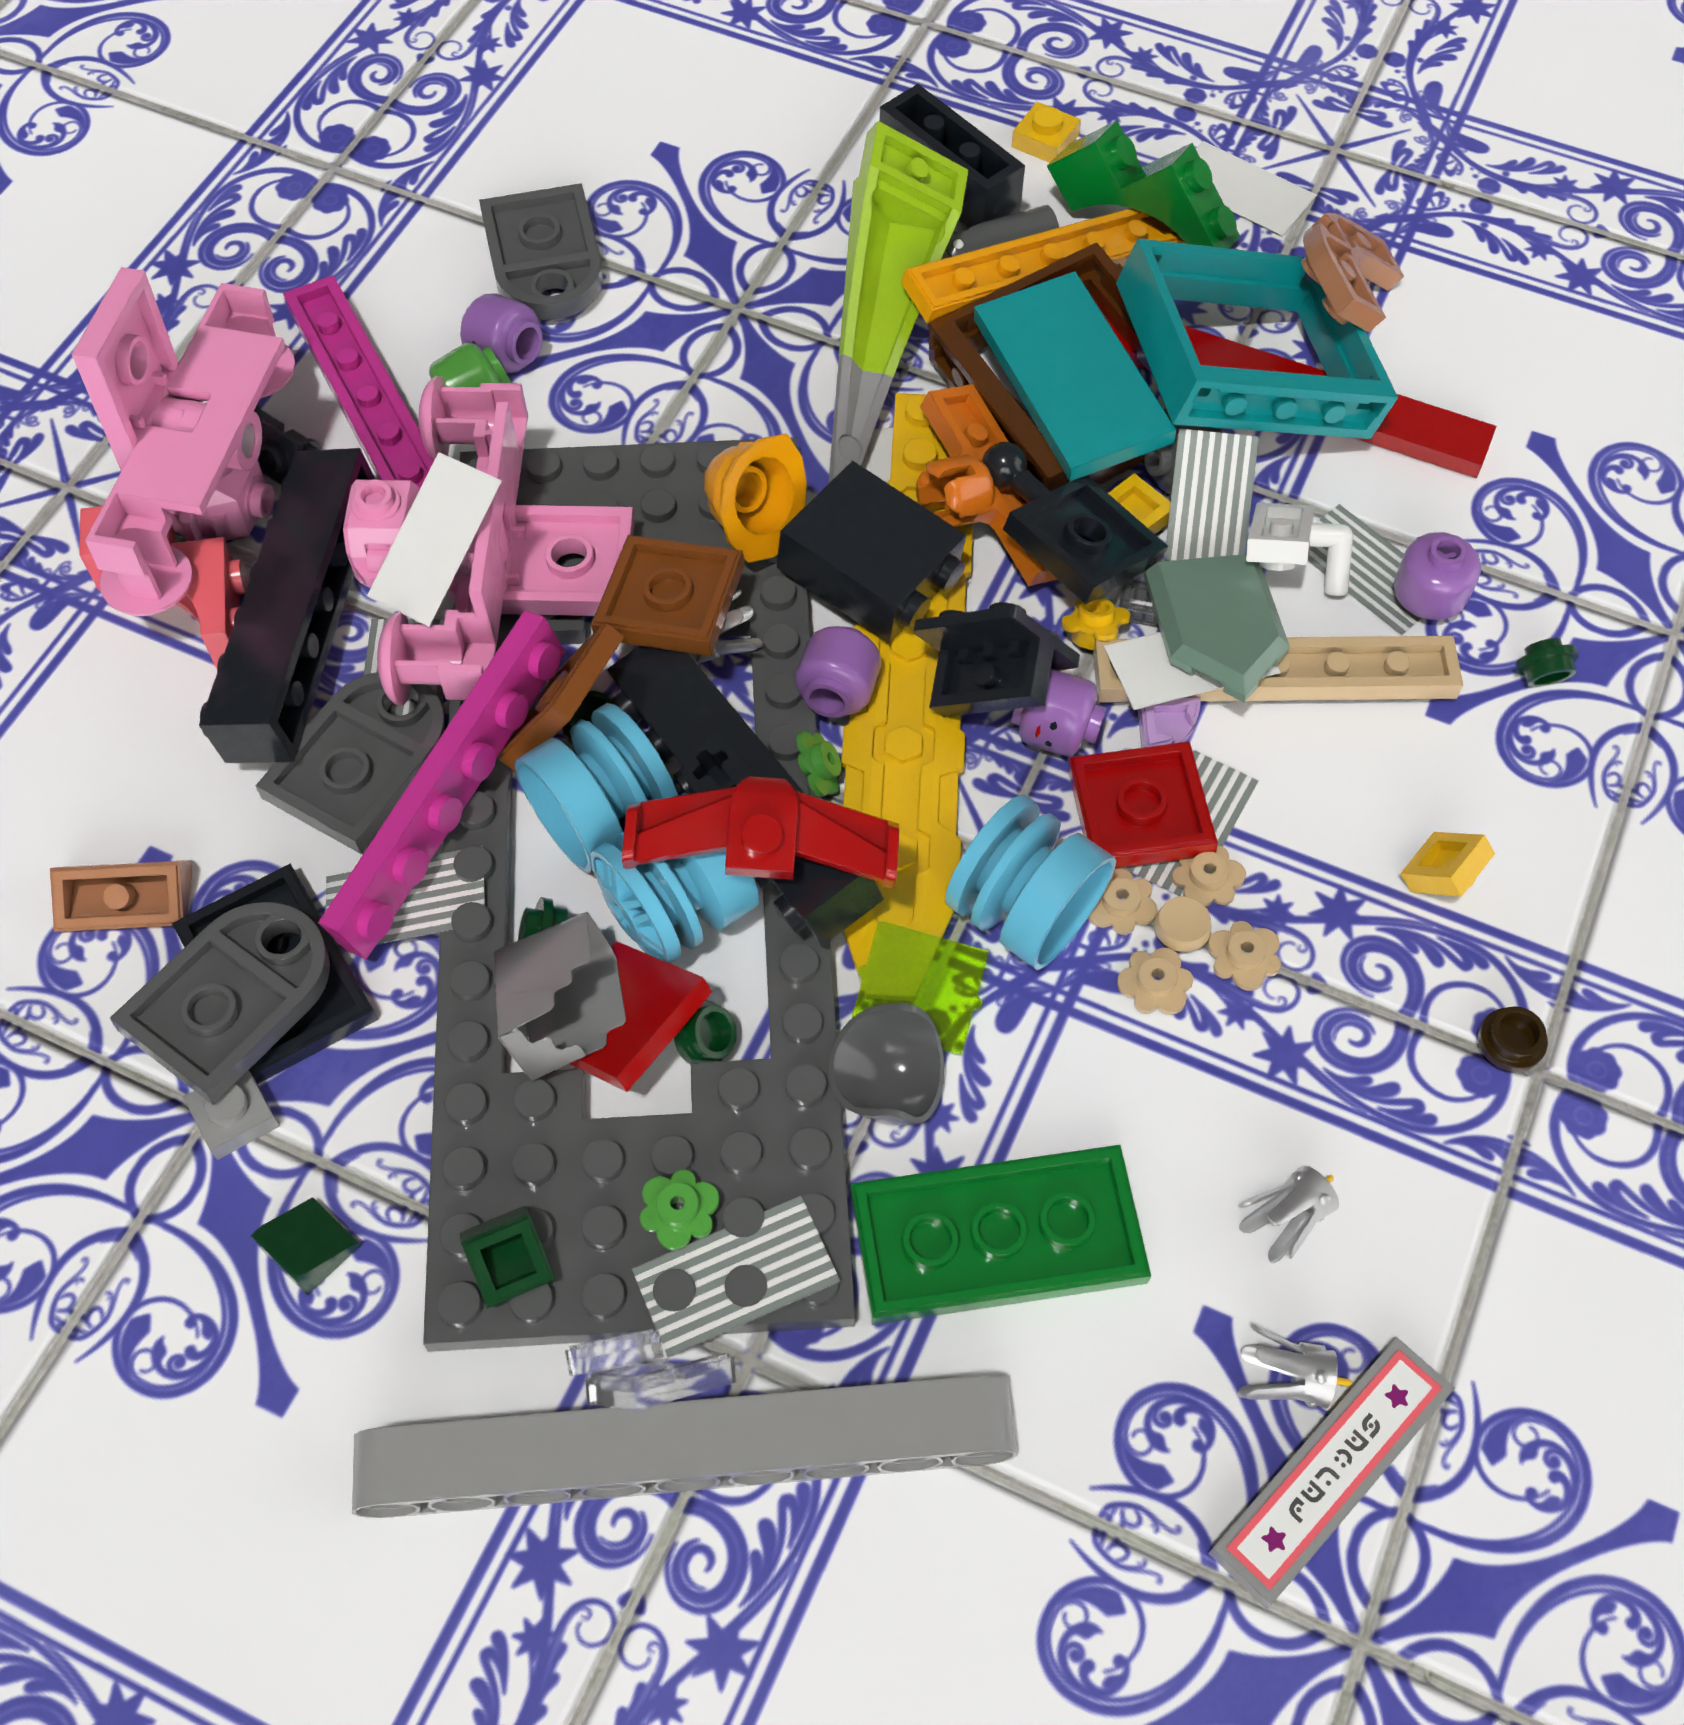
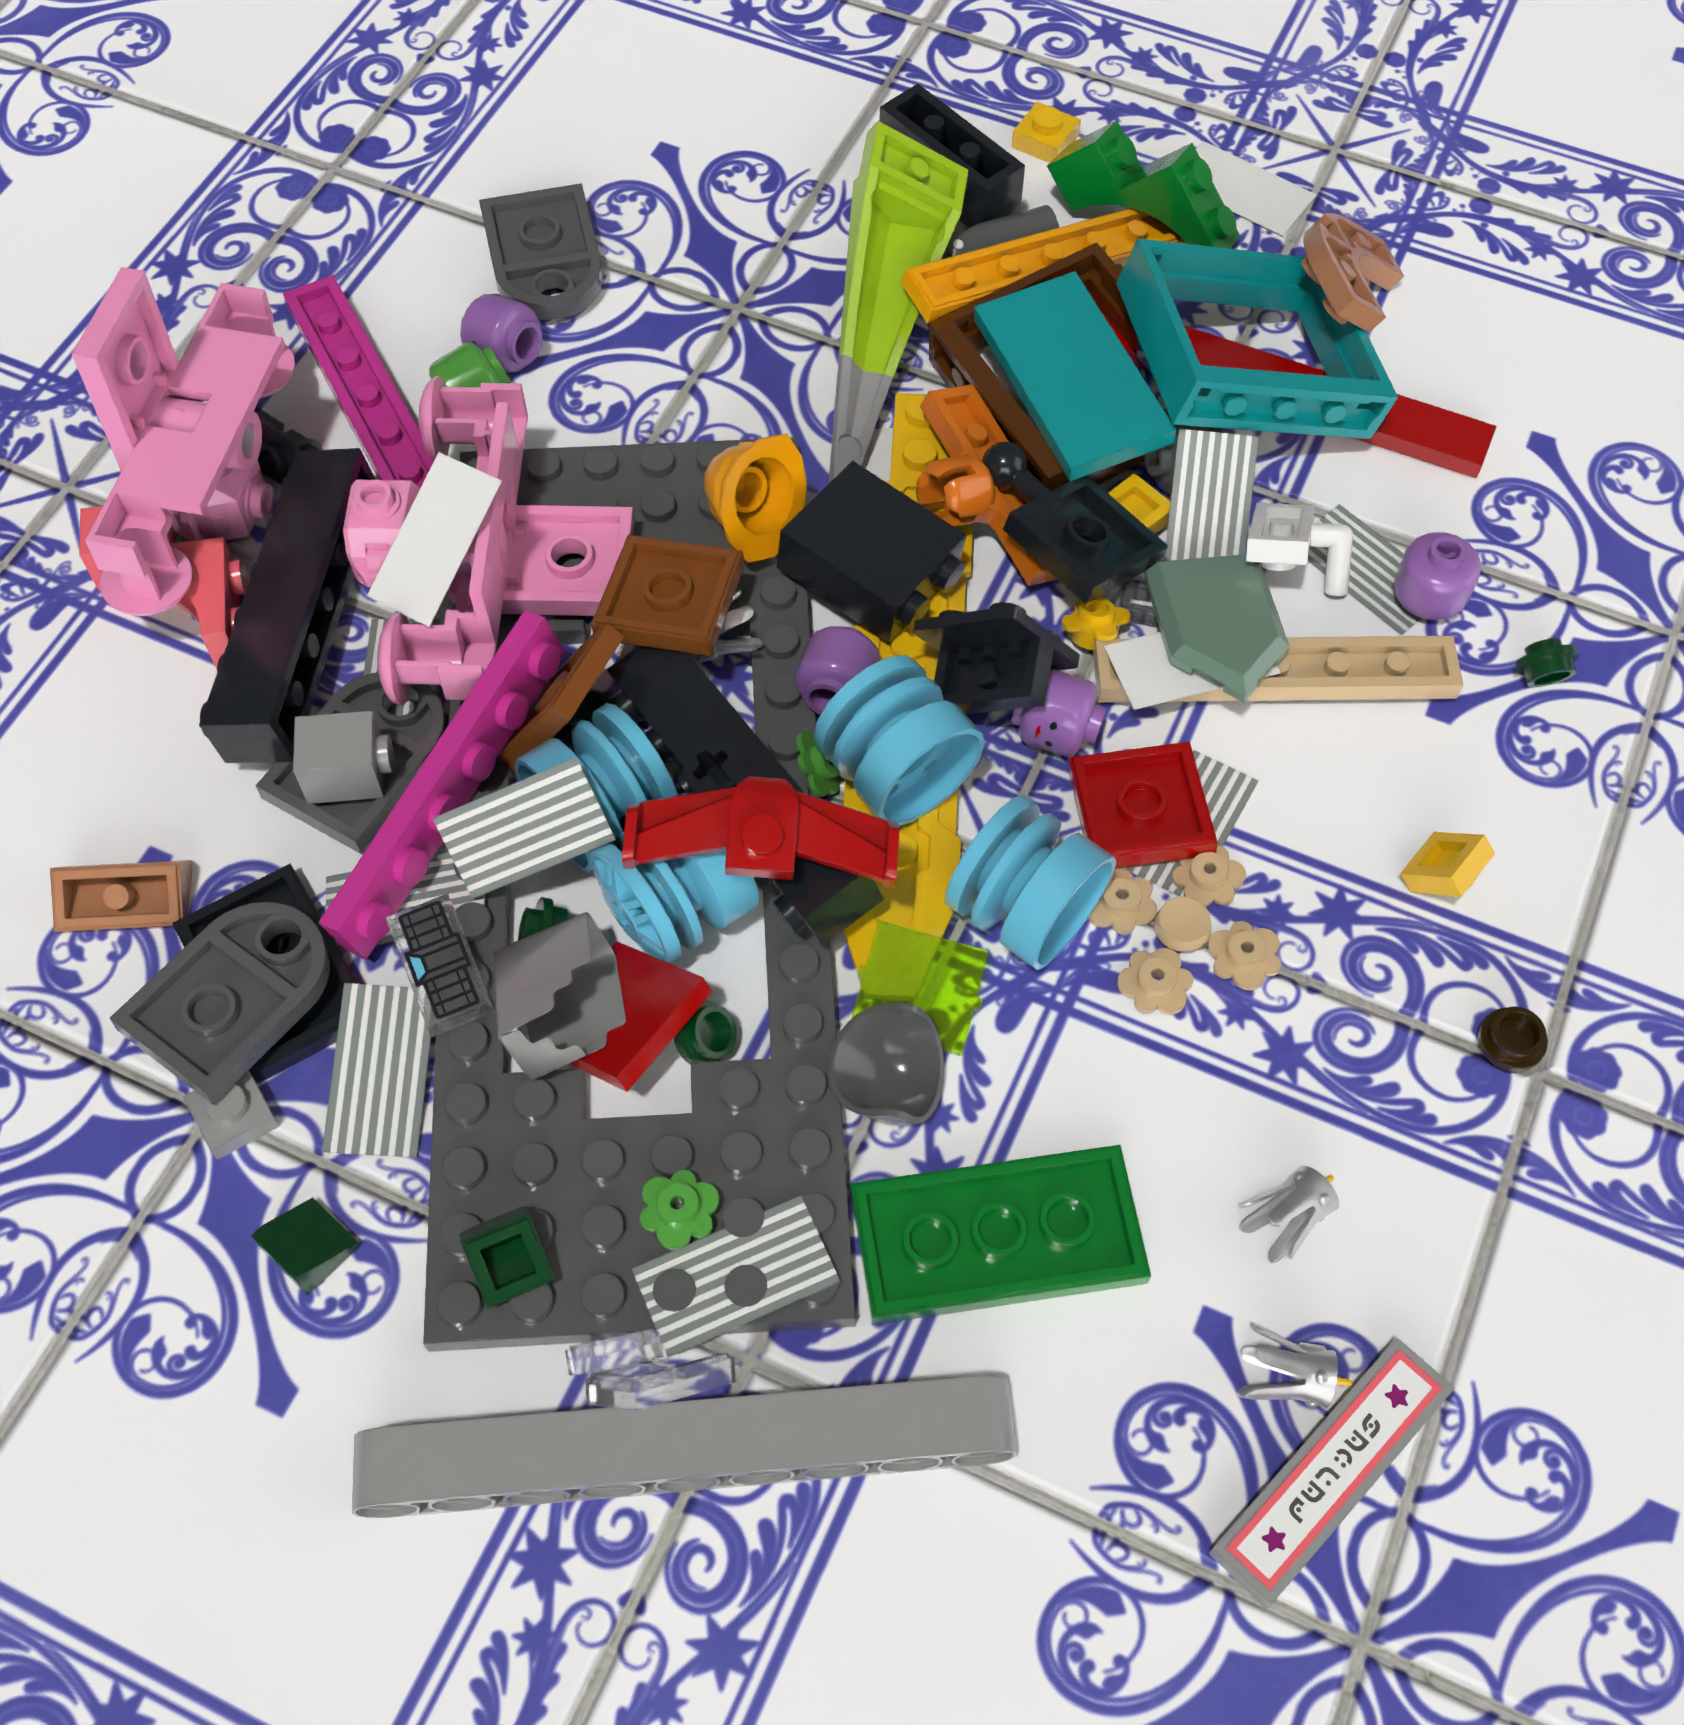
(341, 757): none -> light grey brick
(377, 1073): none -> light grey sticker
(440, 965): none -> tile
(524, 828): none -> light grey sticker
(898, 740): none -> medium azure wheel
(1168, 721): lavender tile -> none

